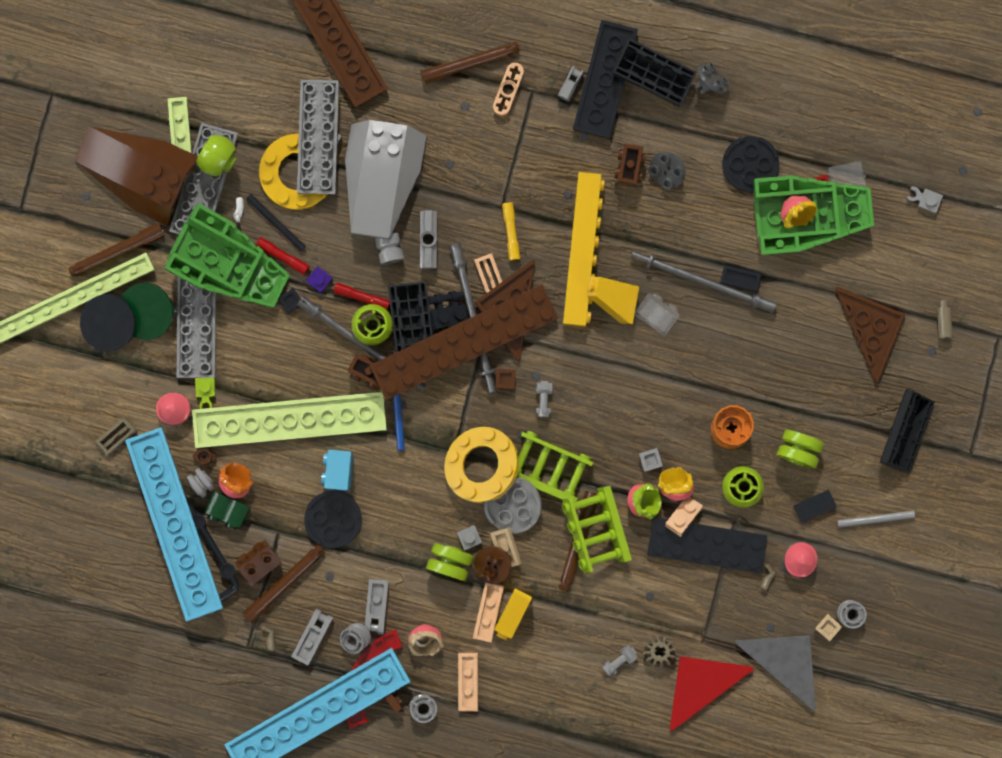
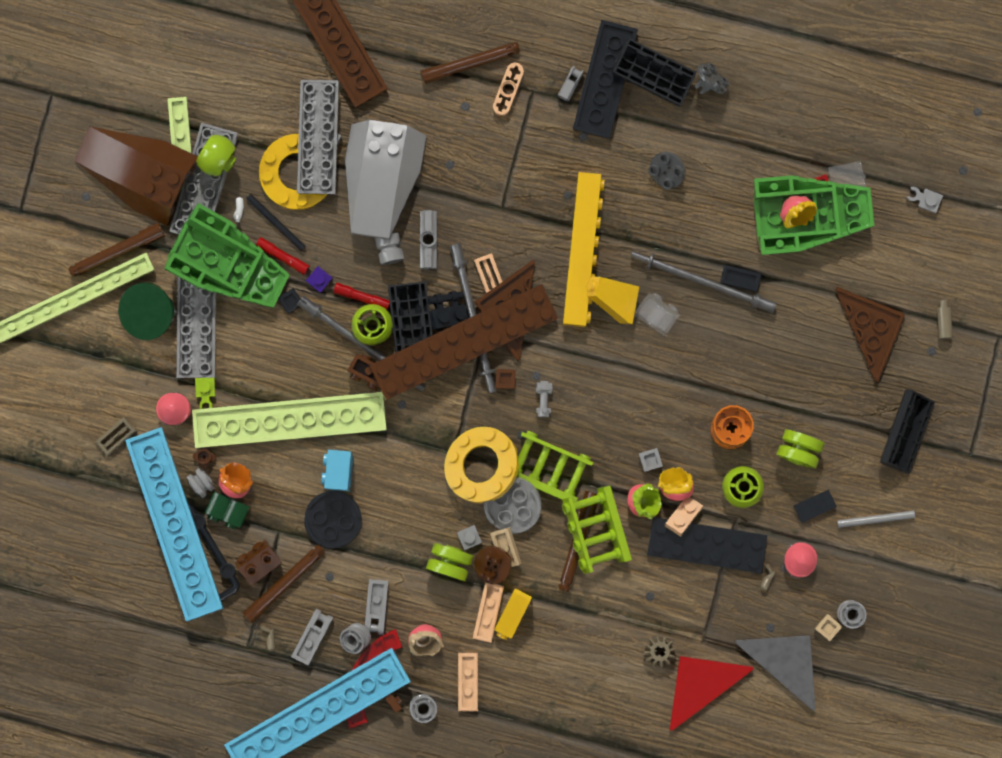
(108, 322): black tile -> none
(398, 422): blue bar -> none
(509, 218): yellow piece -> none
(628, 654): light grey bar -> none
(631, 158): reddish brown brick -> none
(747, 160): black tile -> none

